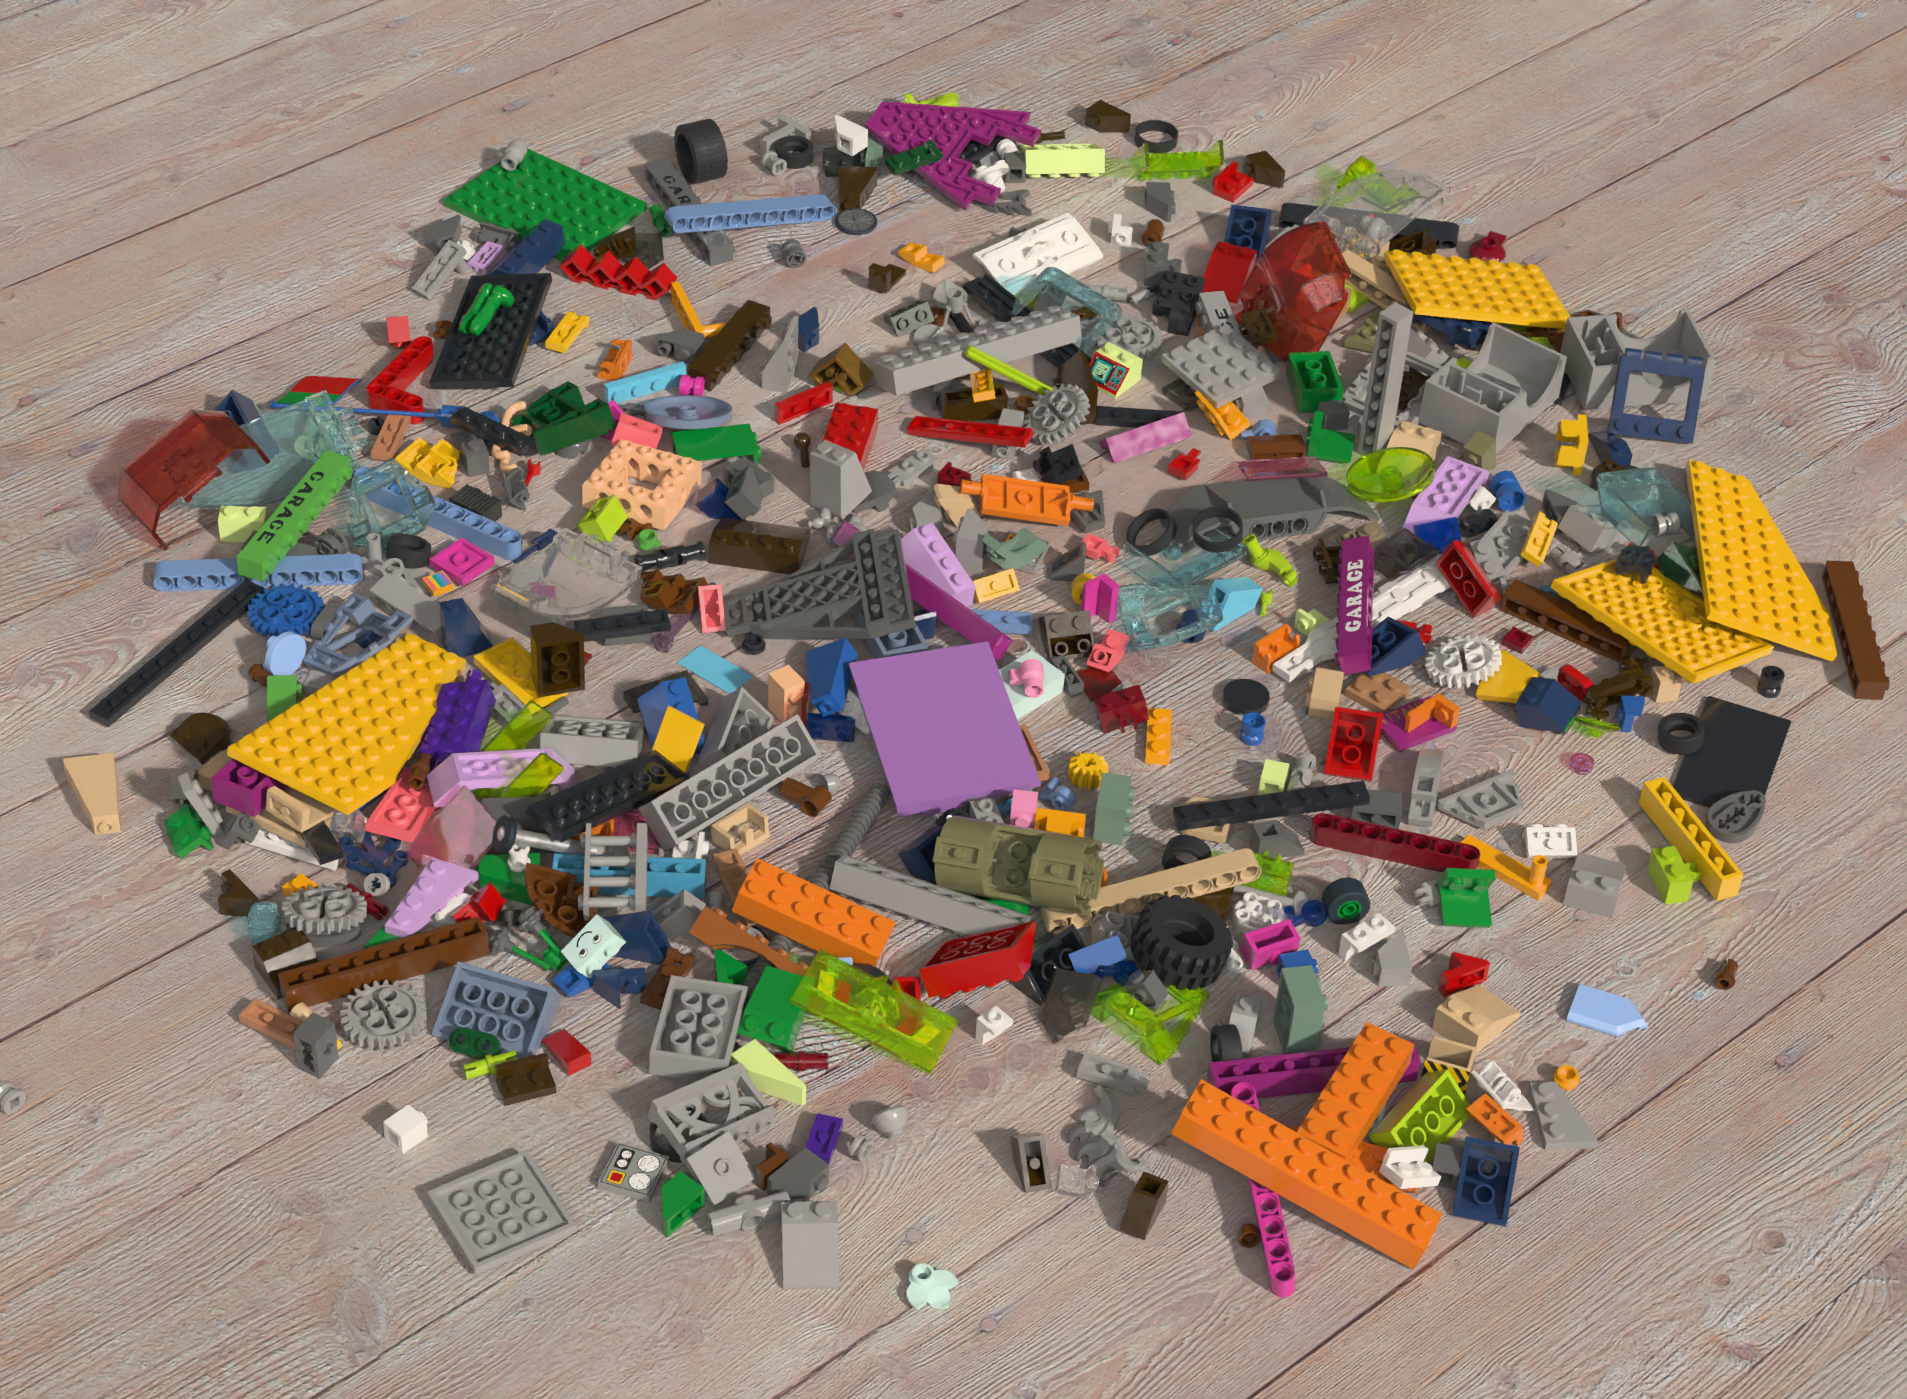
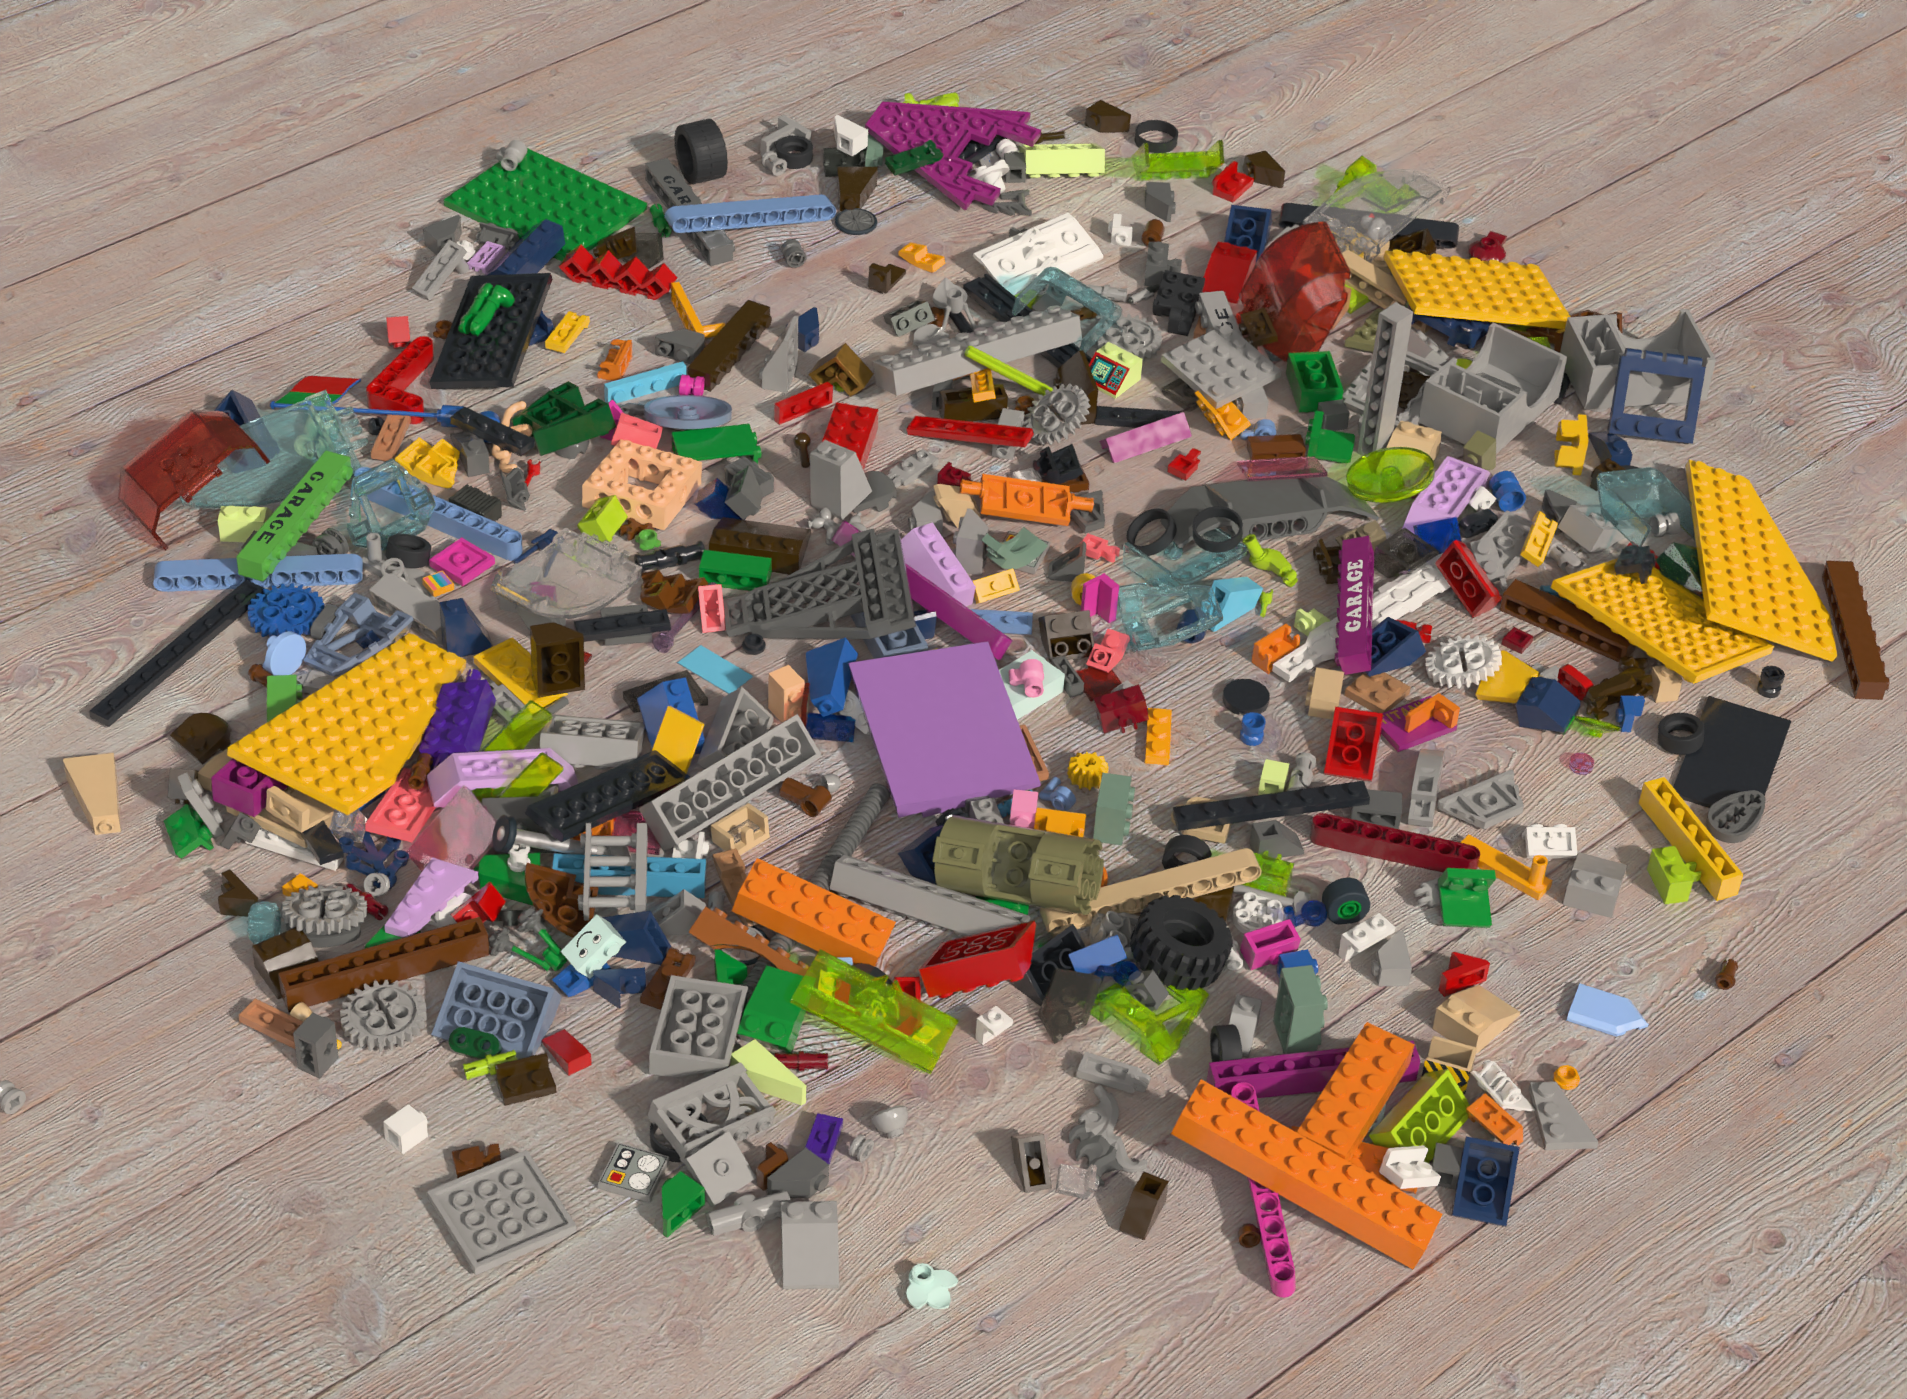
(471, 1159): none -> reddish brown plate
(735, 570): none -> green brick

